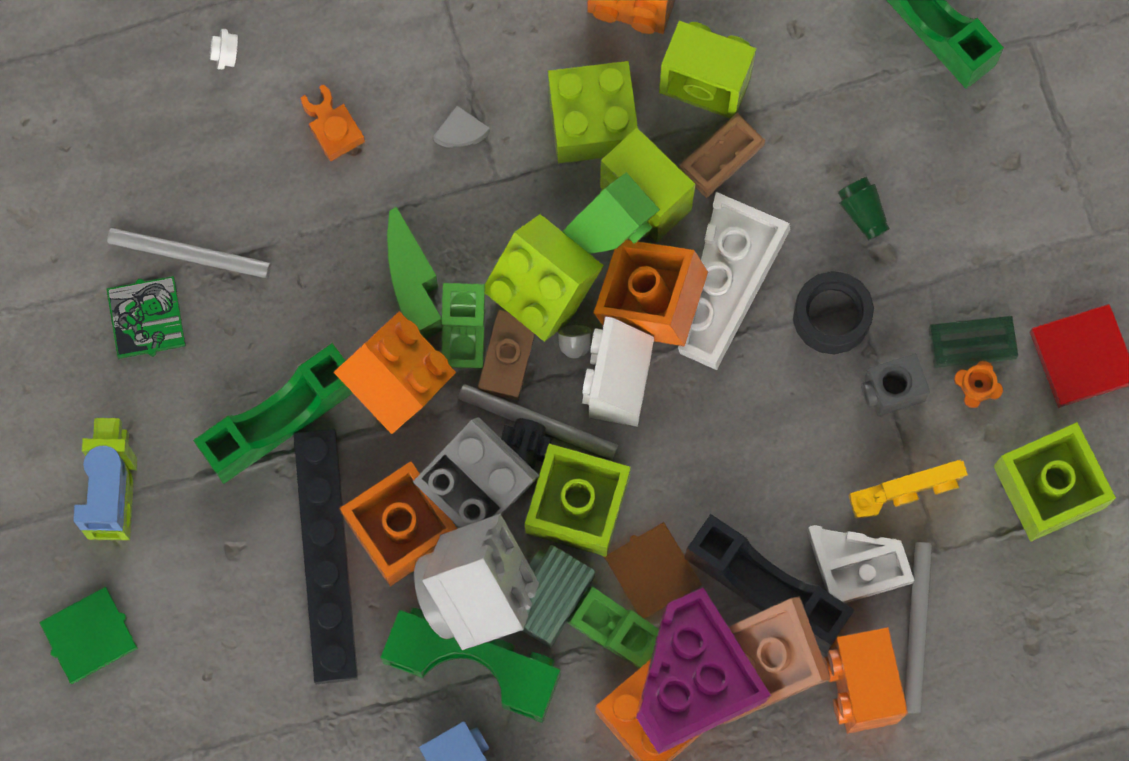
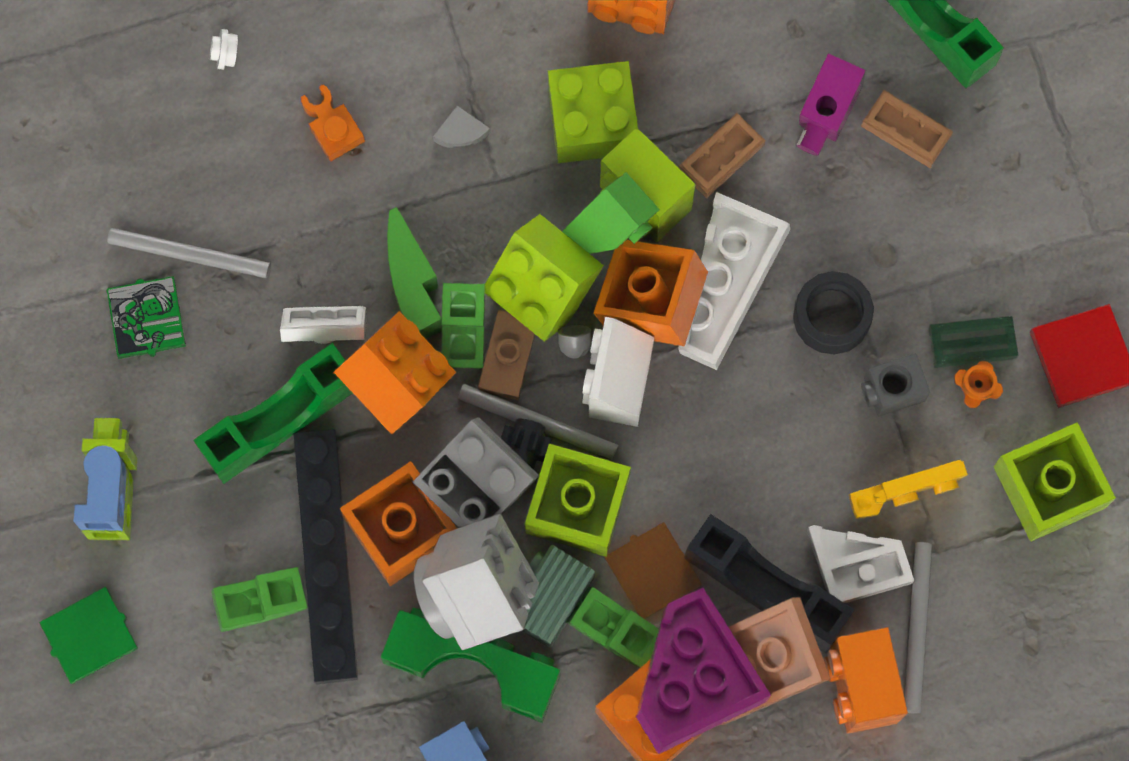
(259, 599): none -> bright green slope
(323, 324): none -> white plate
(707, 69): lime brick -> none
(834, 90): none -> magenta torso
(864, 207): dark green cone -> none
(907, 129): none -> medium nougat plate

